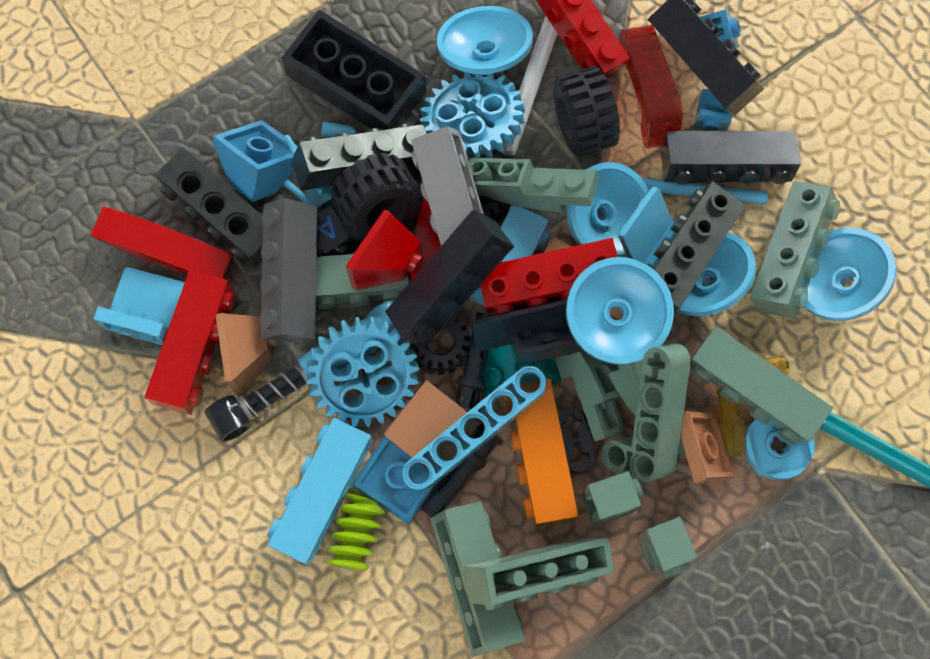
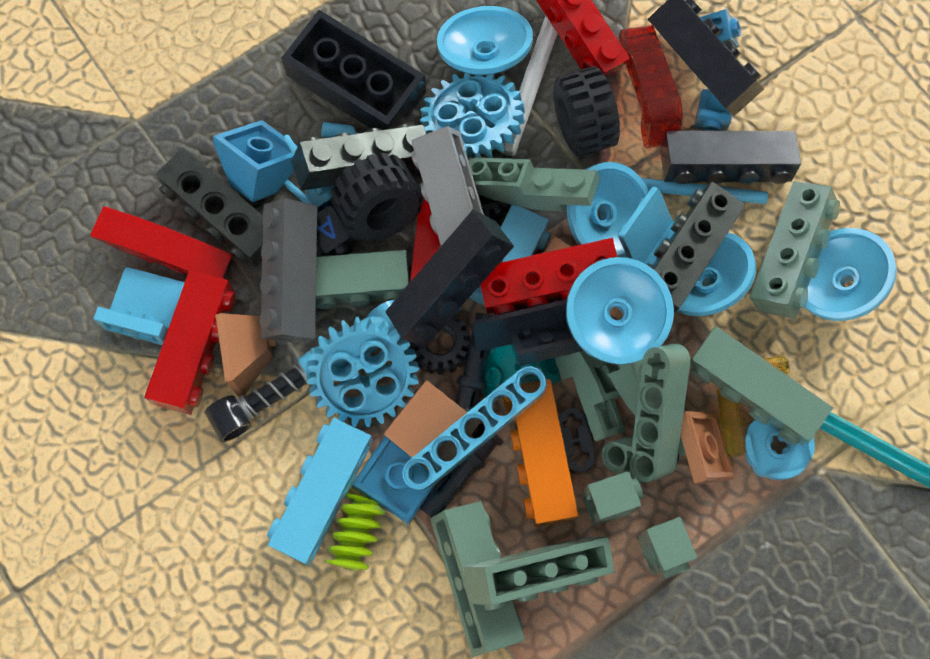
(384, 255): red slope -> none

